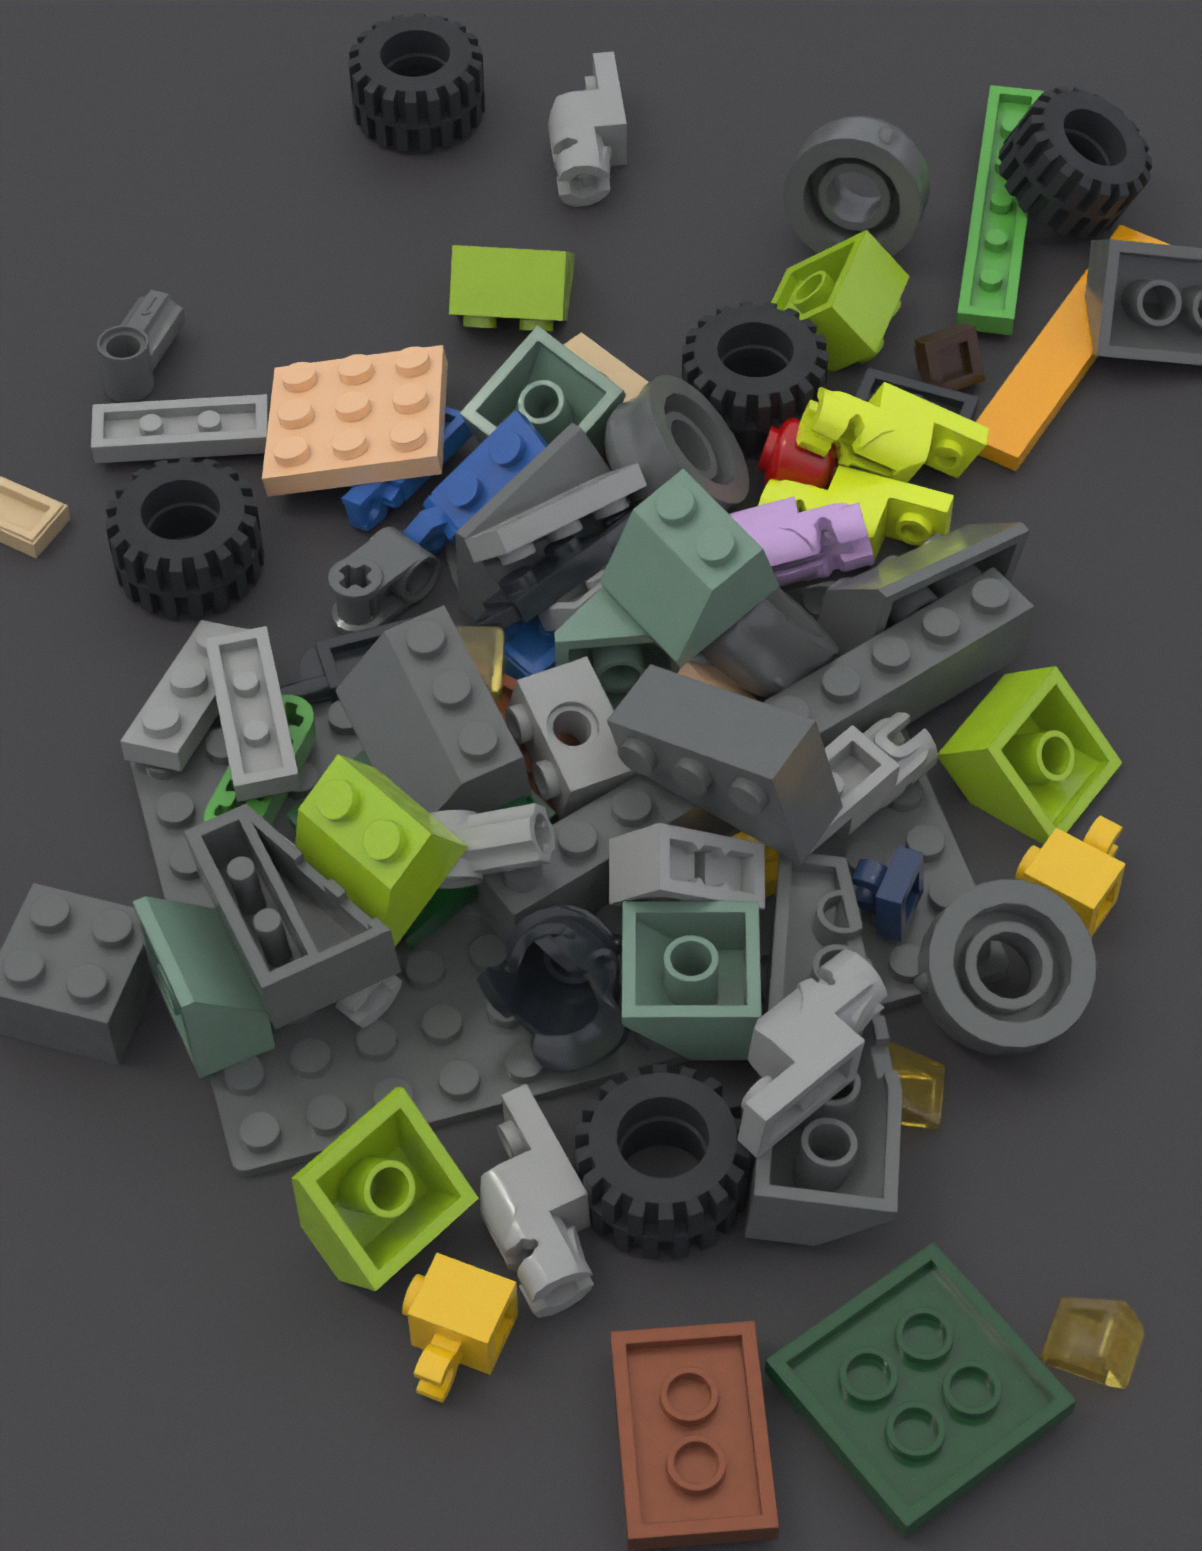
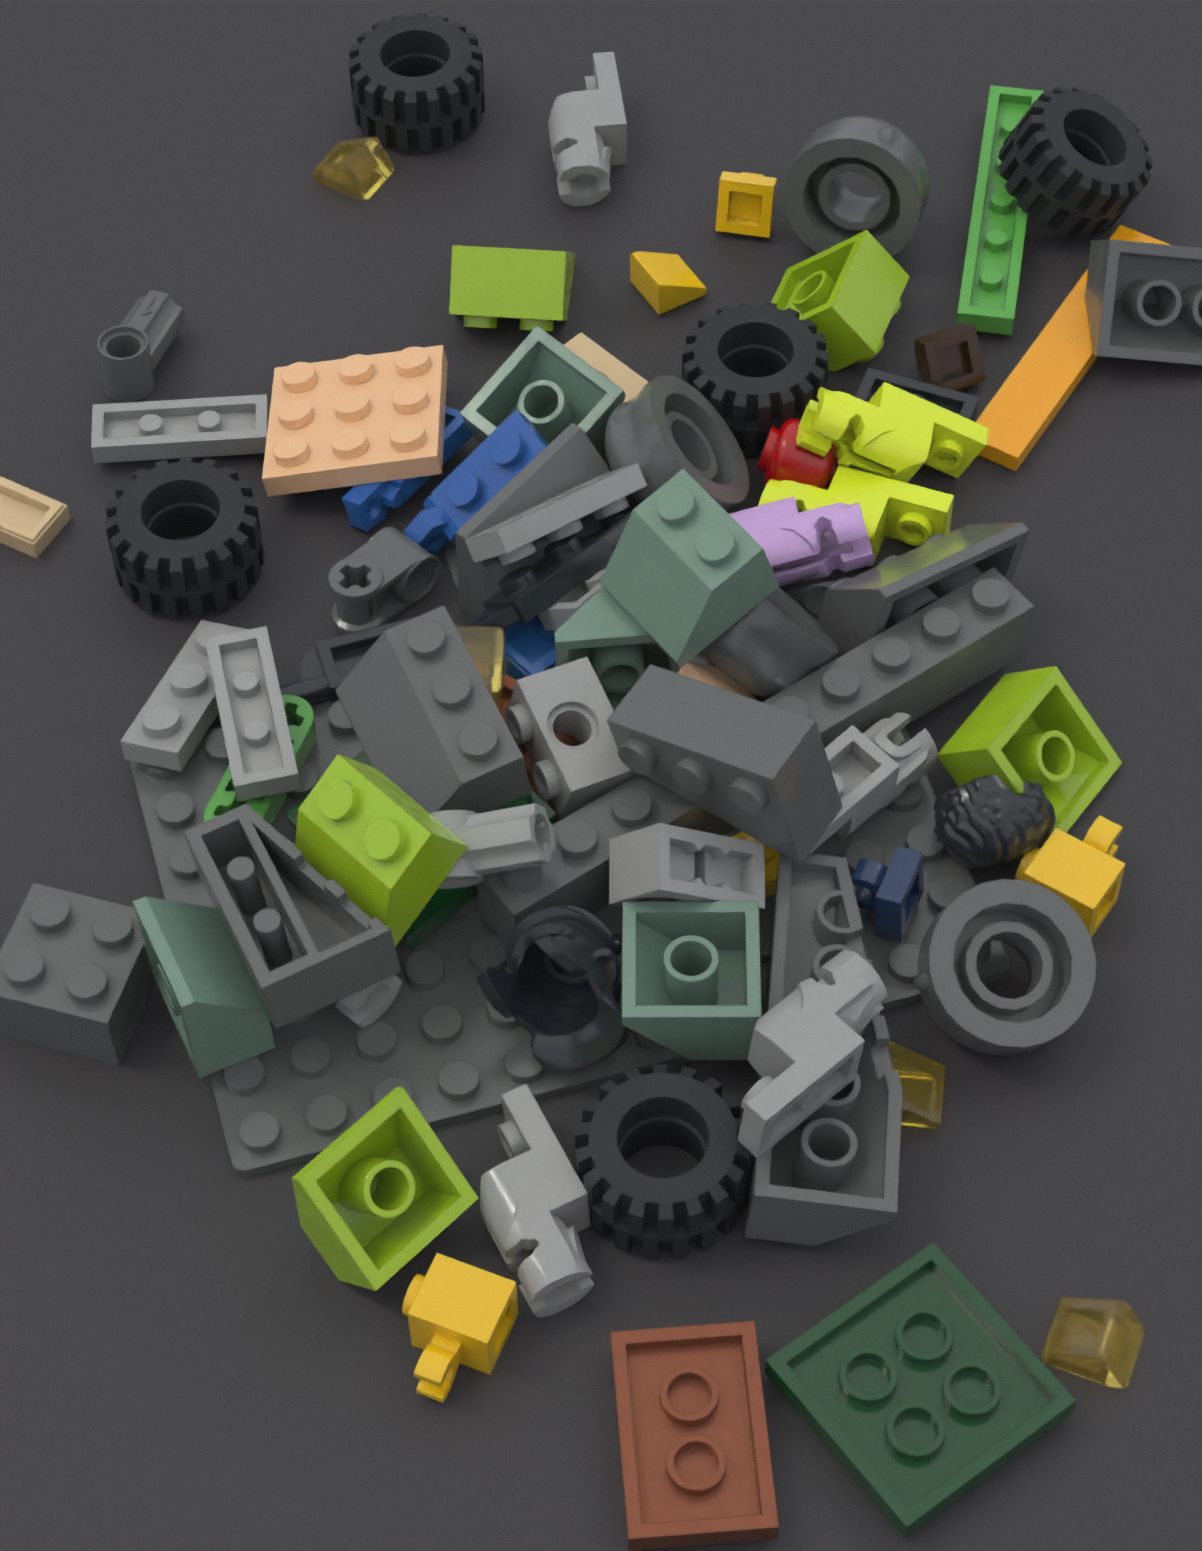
(355, 167): none -> clear yellow slope
(664, 280): none -> yellow slope
(746, 204): none -> yellow tile
(991, 825): none -> black hair

